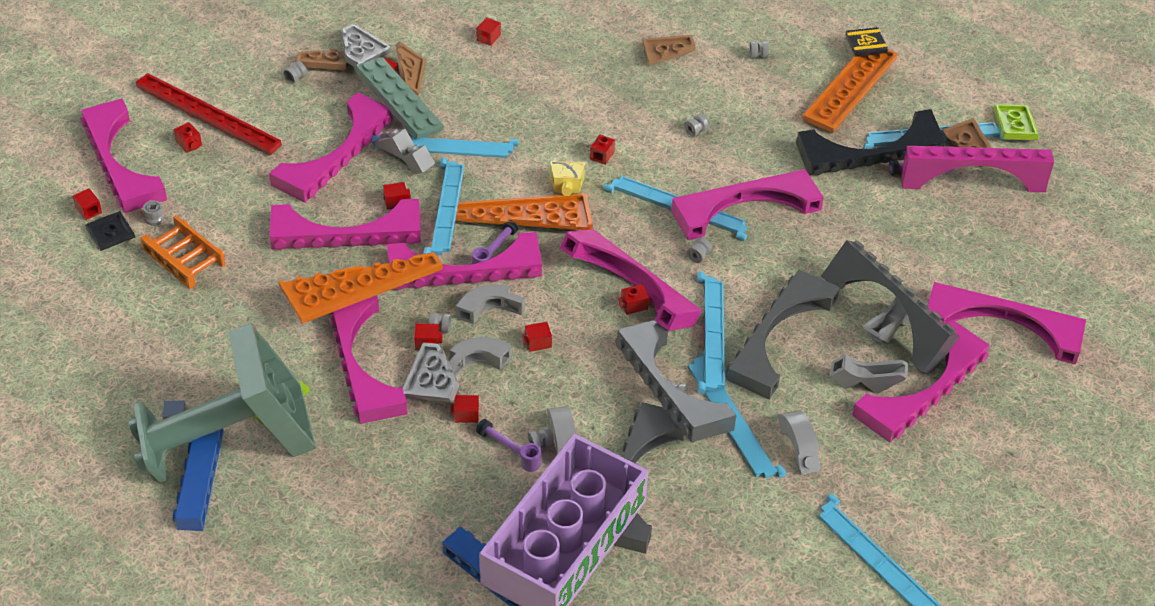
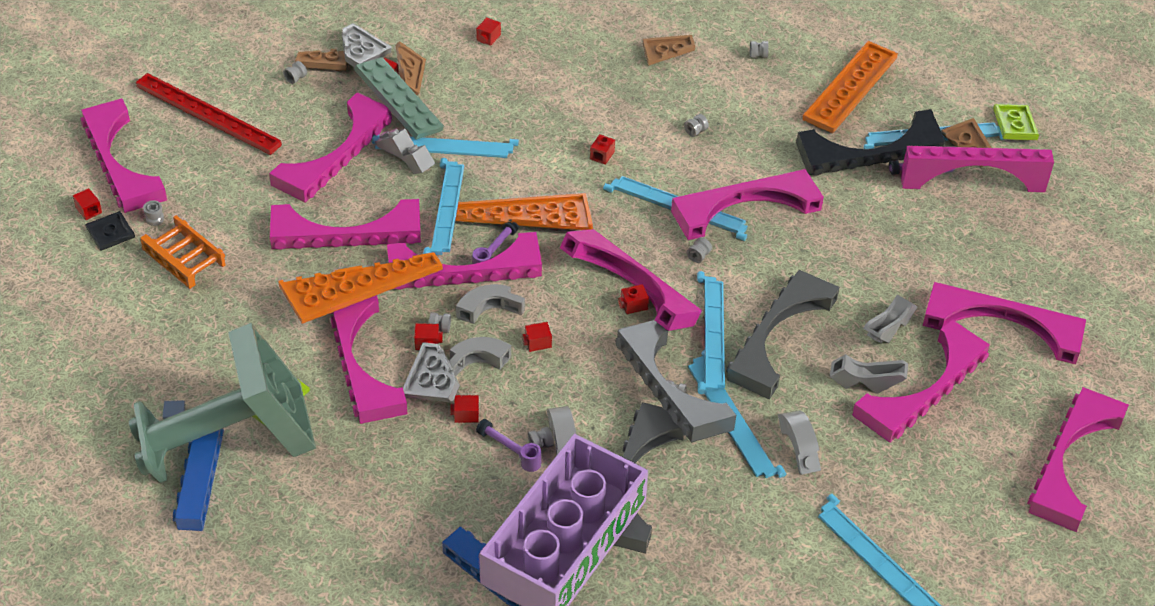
(188, 137): red brick -> none
(394, 193): red brick -> none
(567, 177): light yellow torso -> none
(866, 41): black tile -> none
(930, 334): dark grey arch -> none
(1054, 497): none -> dark pink arch

